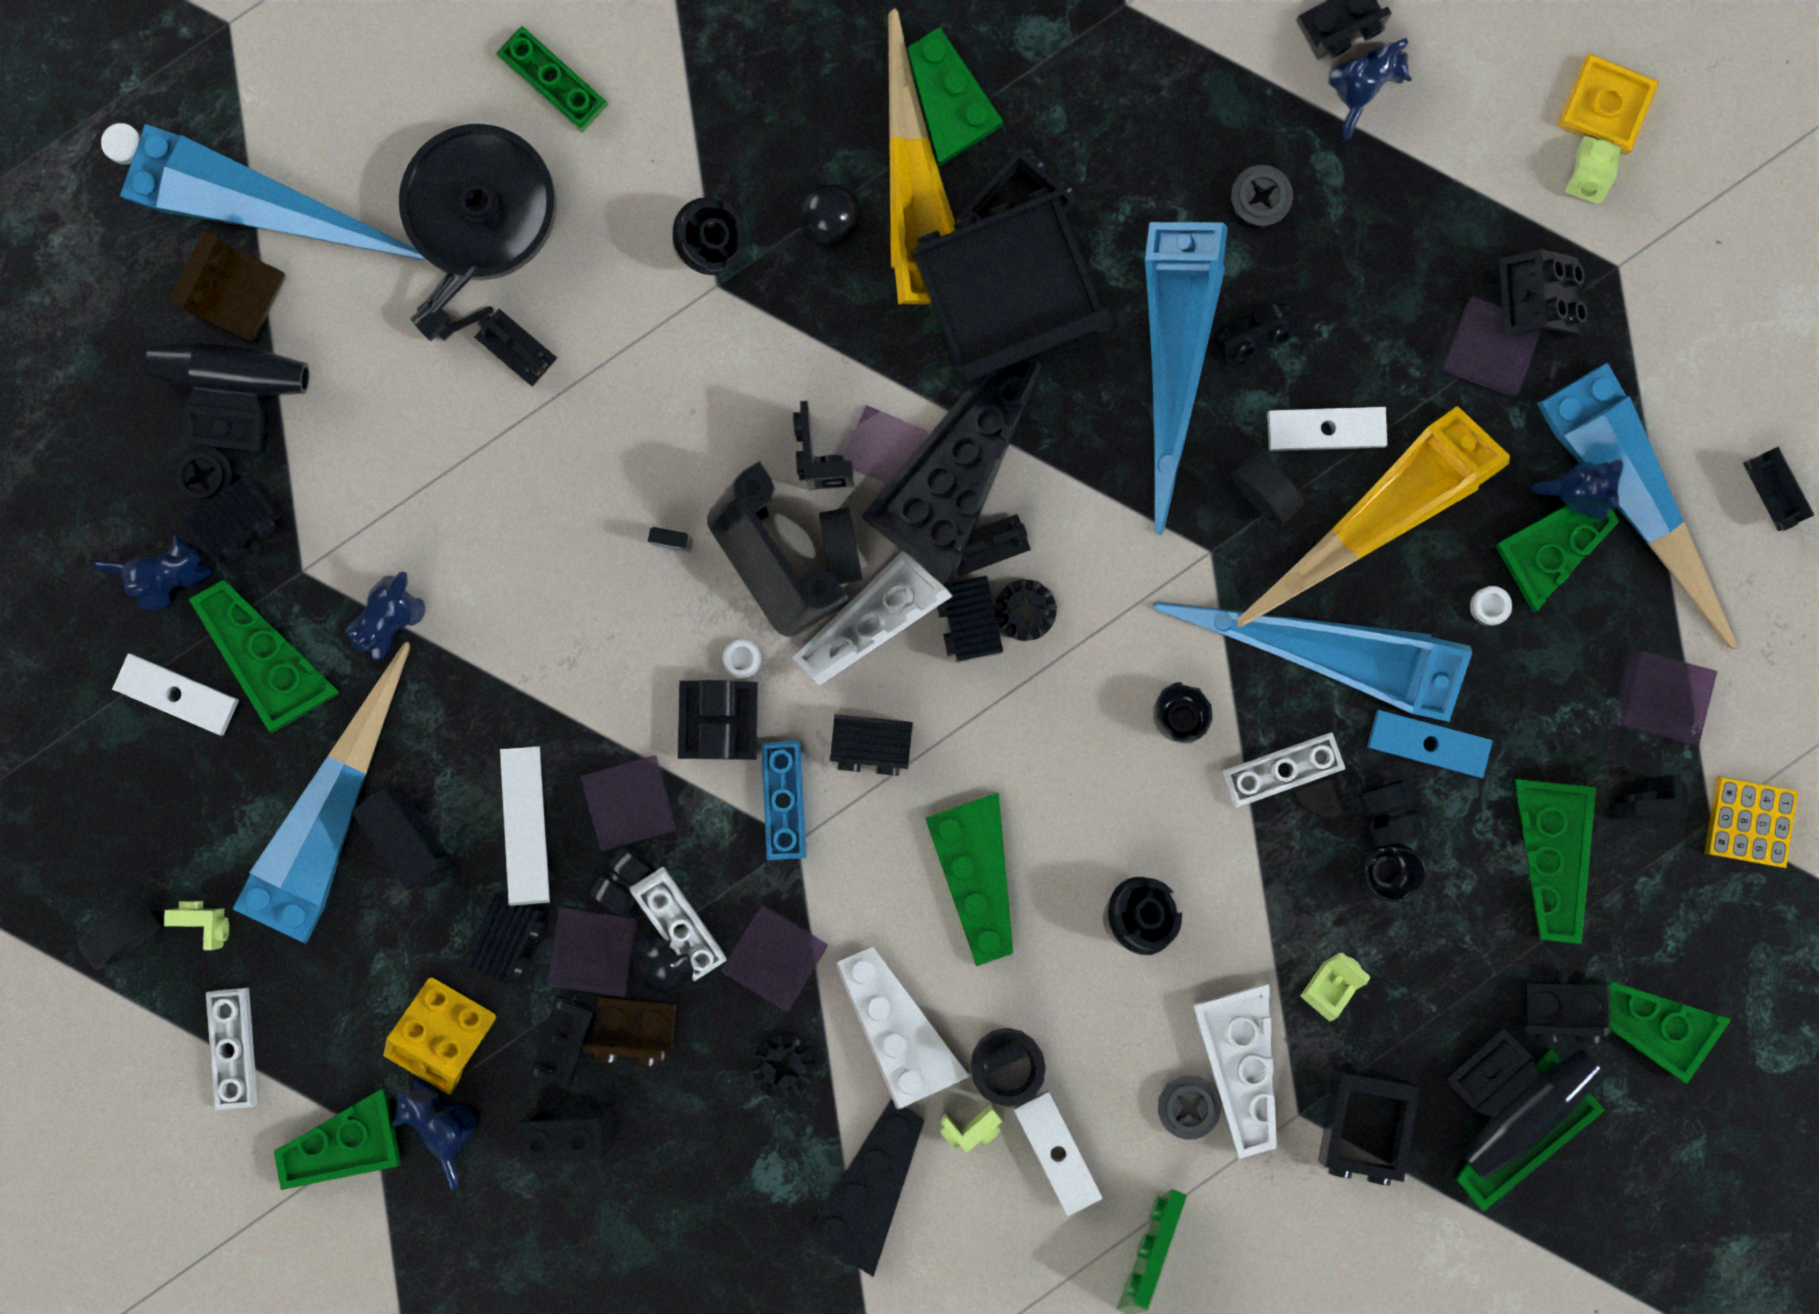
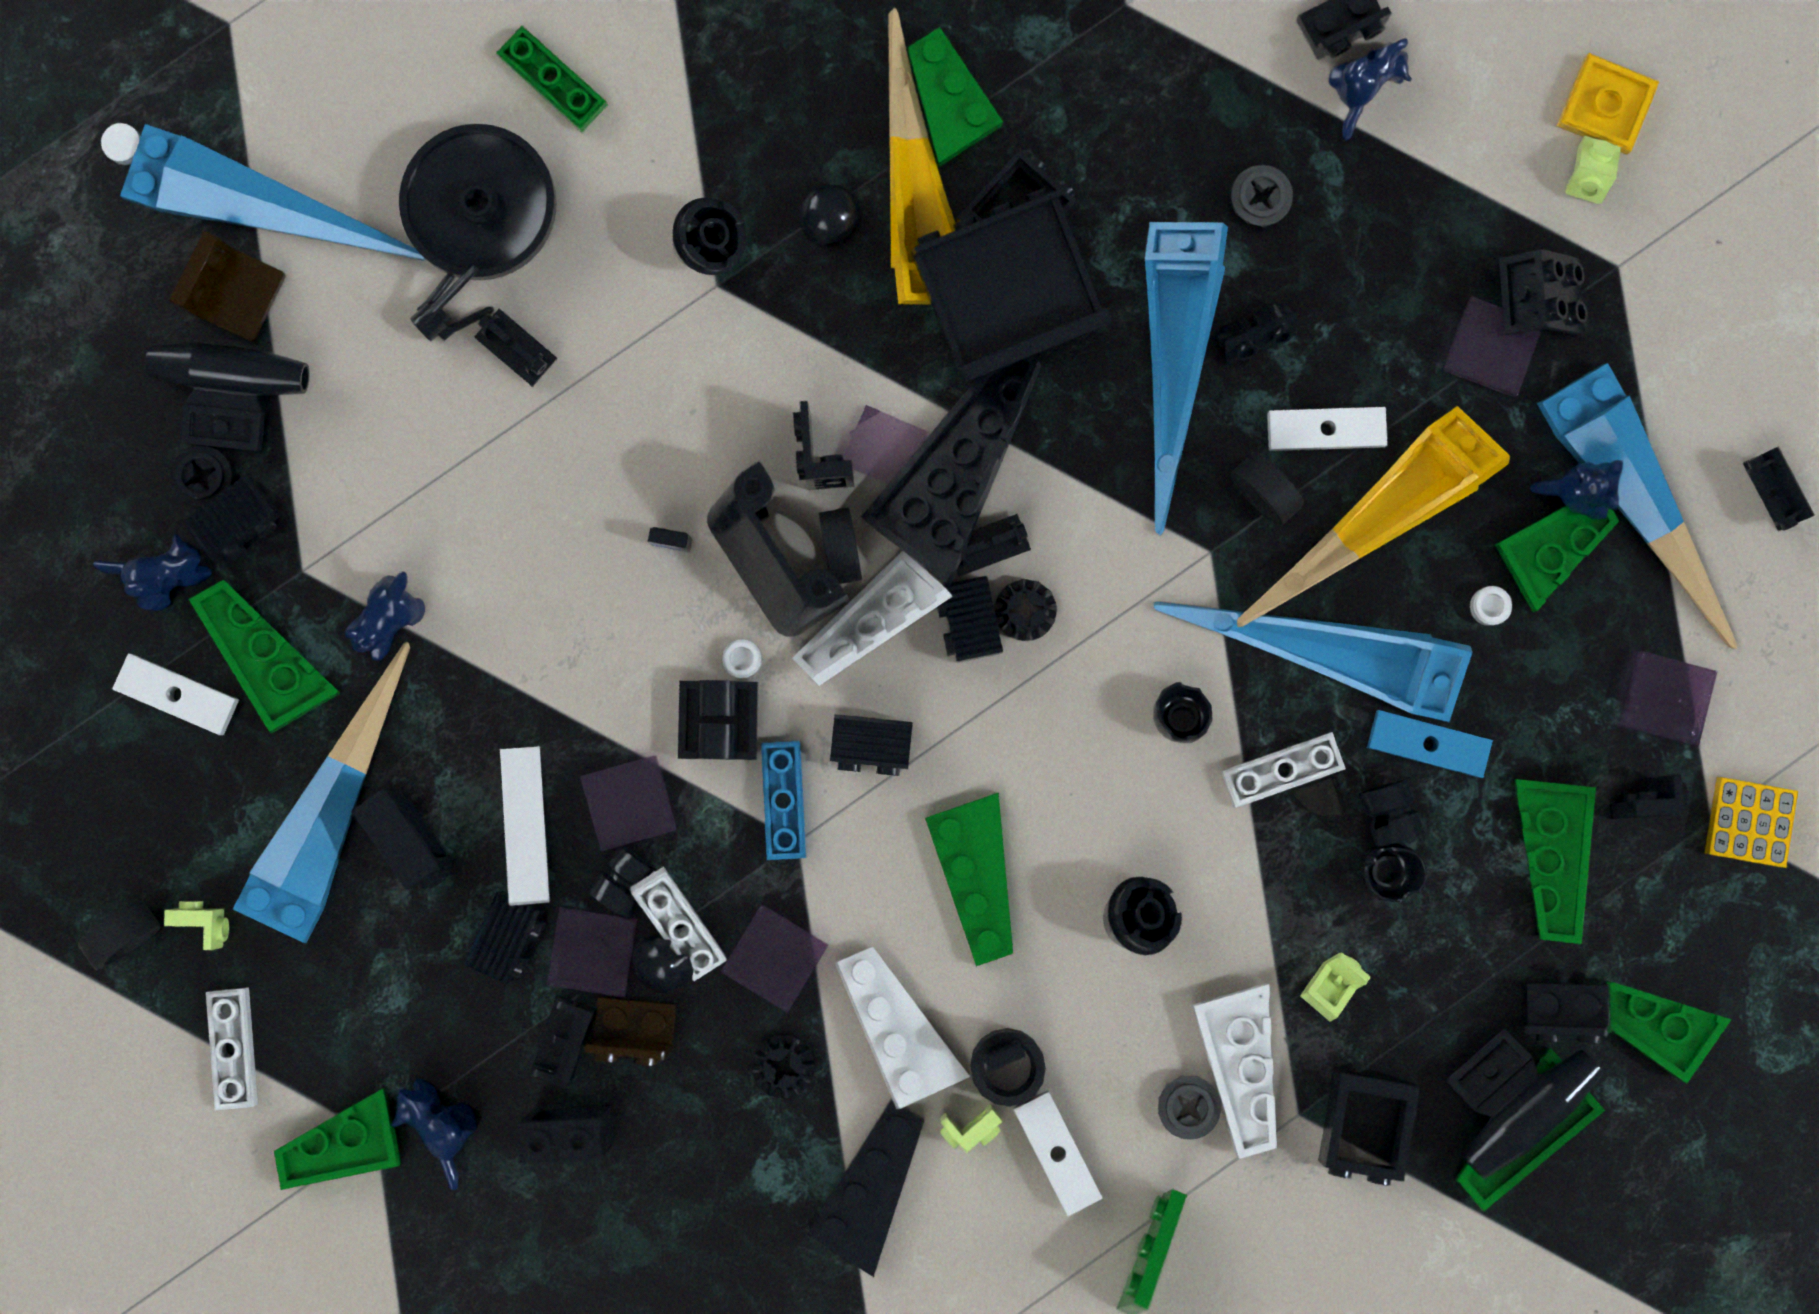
(438, 1035): yellow bracket -> none

